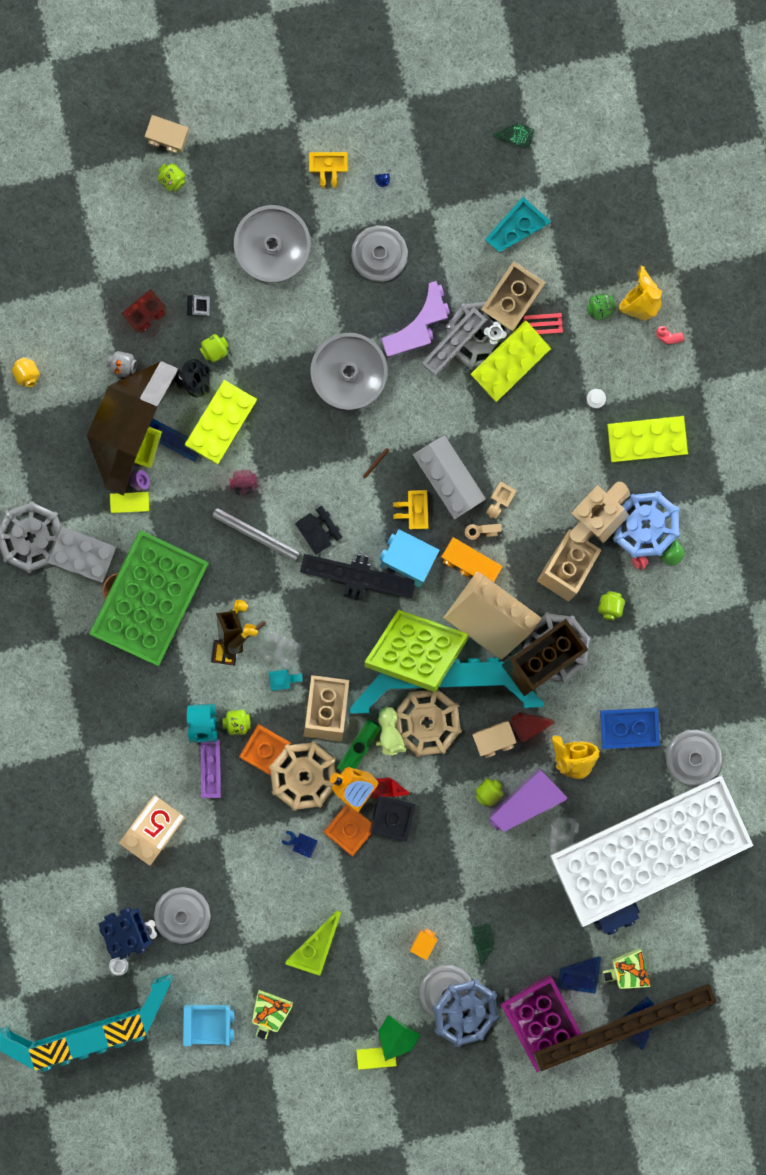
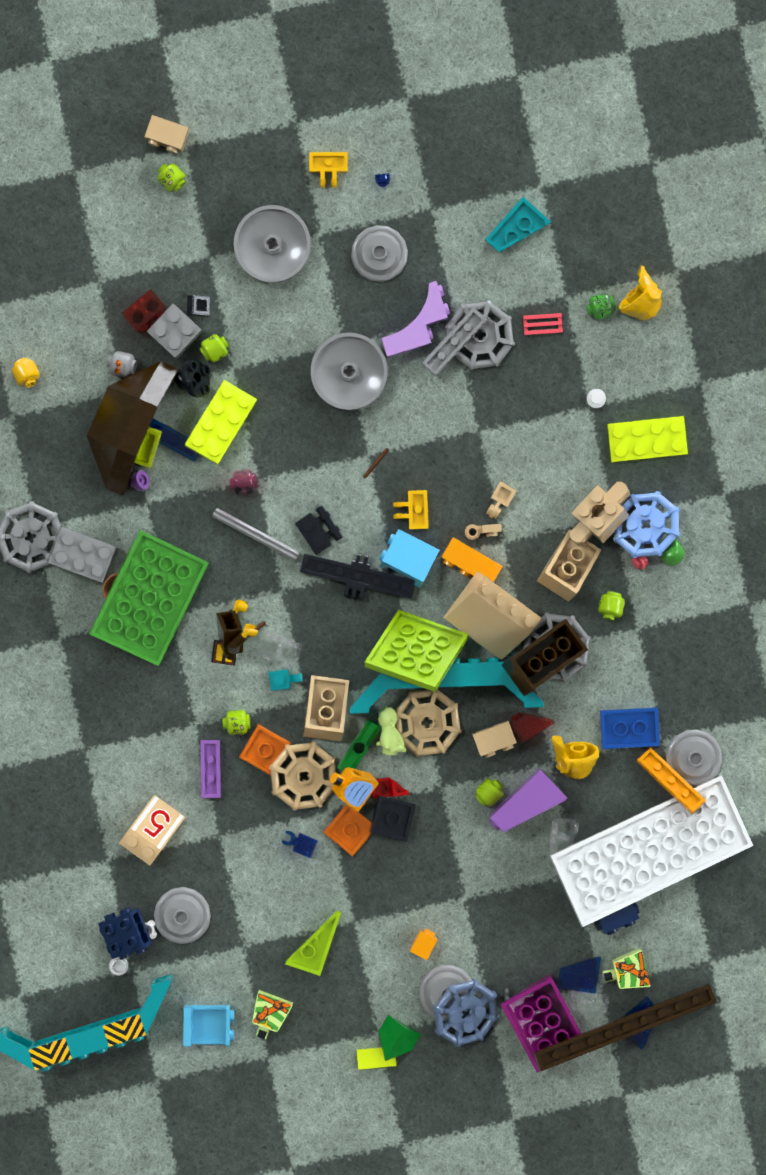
(129, 502): neon yellow tile -> none
(174, 331): none -> light grey brick
(202, 723): teal brick -> none
(449, 477): light grey slope -> none
(484, 941): clear green slope -> none
(500, 333): white plate -> none
(510, 361): neon yellow plate -> none
(513, 295): tan slope -> none
(516, 134): clear green slope -> none
(668, 338): coral arm -> none
(671, 781): none -> light orange tile

